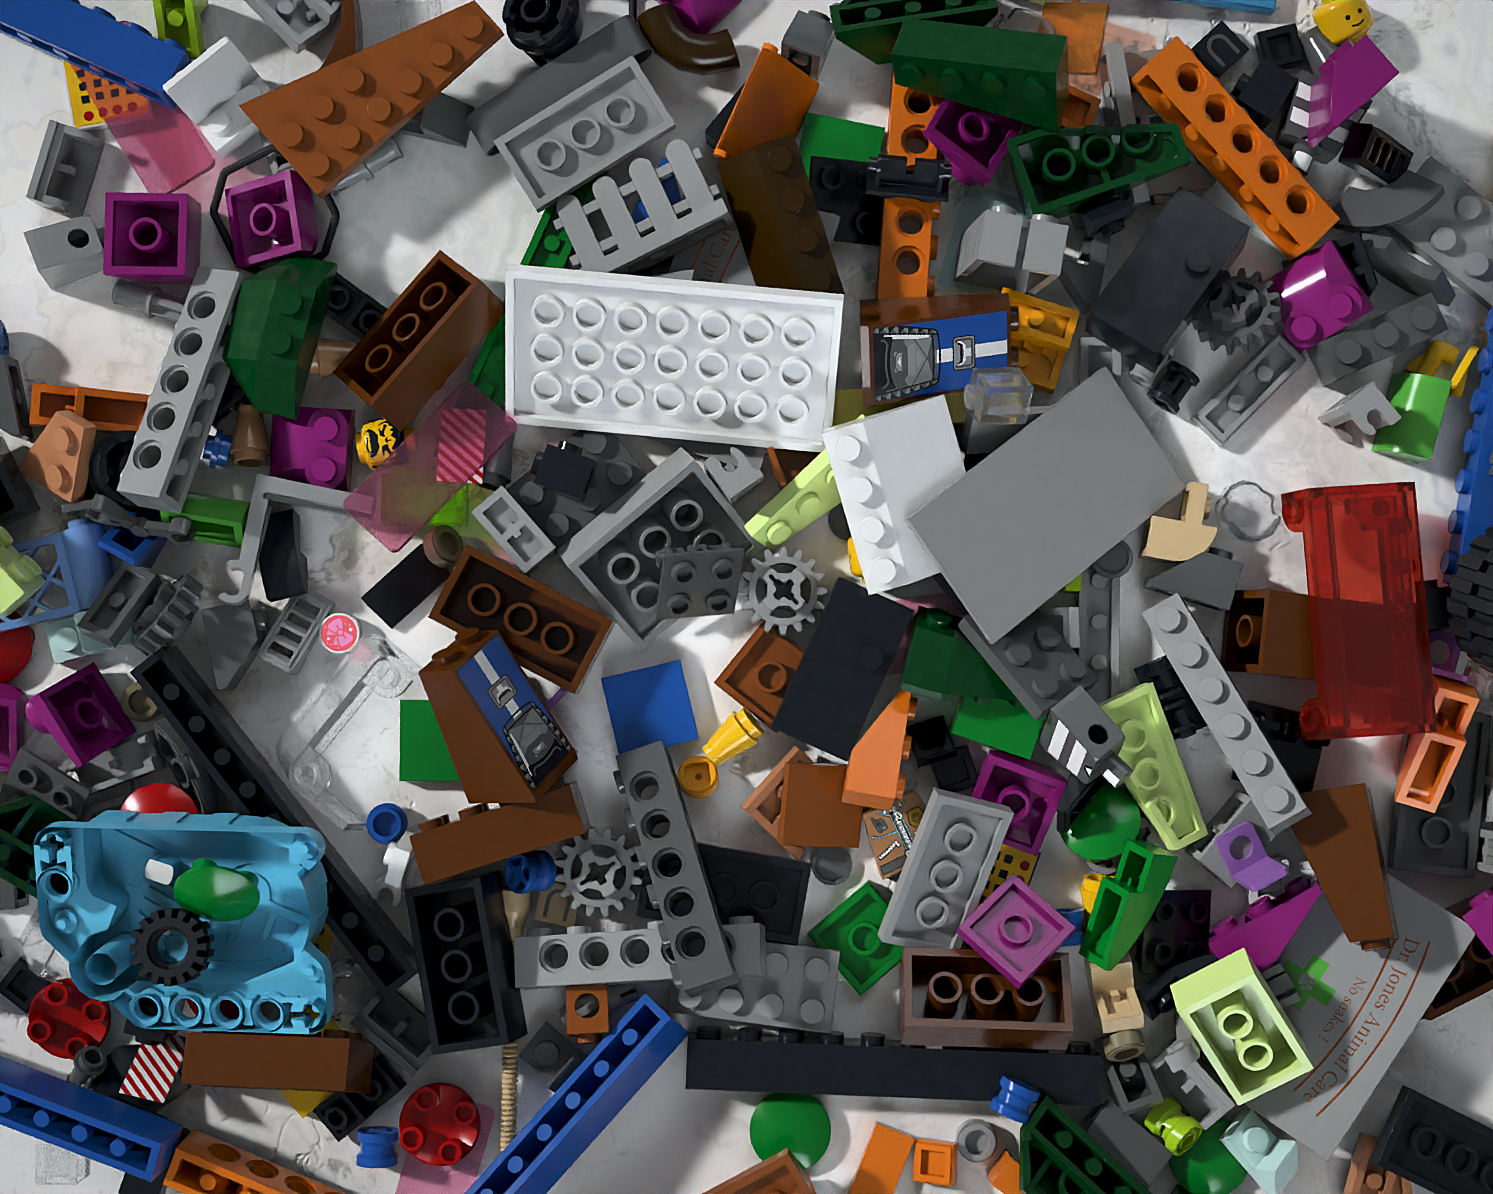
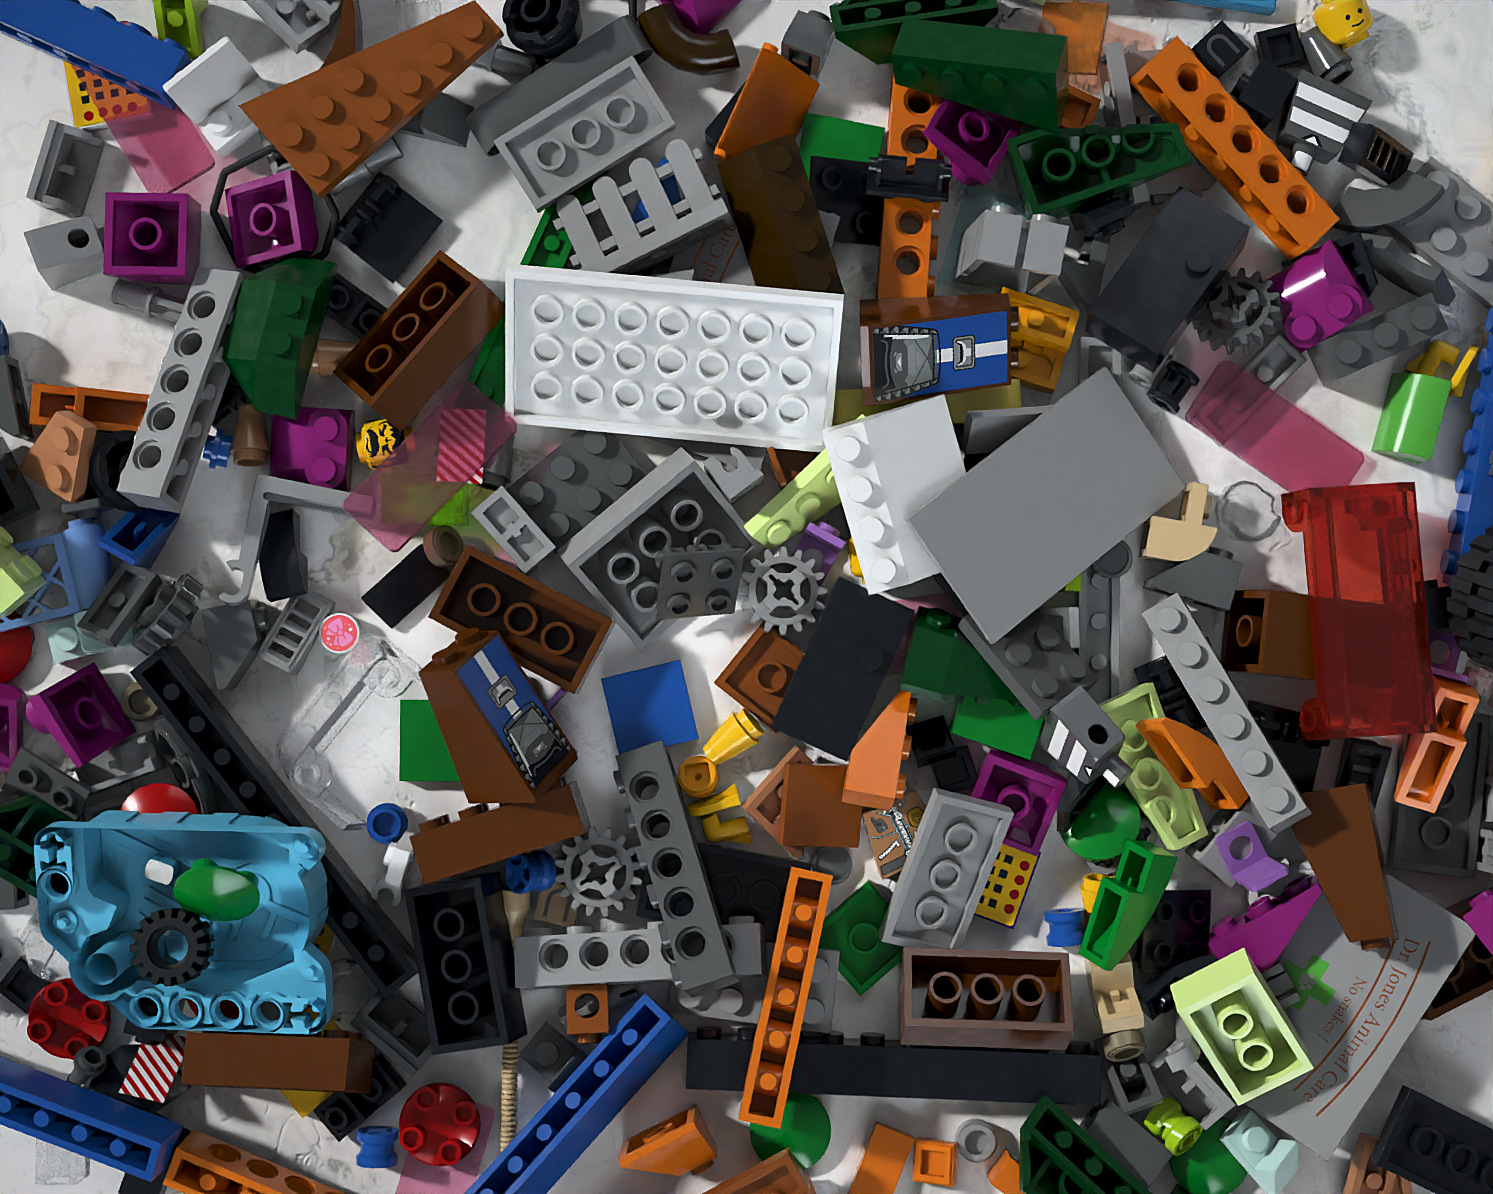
(108, 512): dark grey piece -> none
(214, 518): bright green brick -> none
(386, 227): none -> black hinge
(508, 60): none -> light grey axle
(564, 470): black brick -> none
(671, 1146): none -> orange slope
(714, 831): none -> yellow piece
(785, 998): none -> orange brick
(826, 540): none -> medium lavender bracket
(998, 396): clear brick -> none
(1014, 1099): blue wheel -> none
(1015, 930): magenta plate -> none
(1194, 762): none -> orange slope
(1271, 432): none -> clear pink piece
(1346, 83): magenta slope -> none
(1365, 407): light grey hinge -> none
(1378, 763): none -> black slope

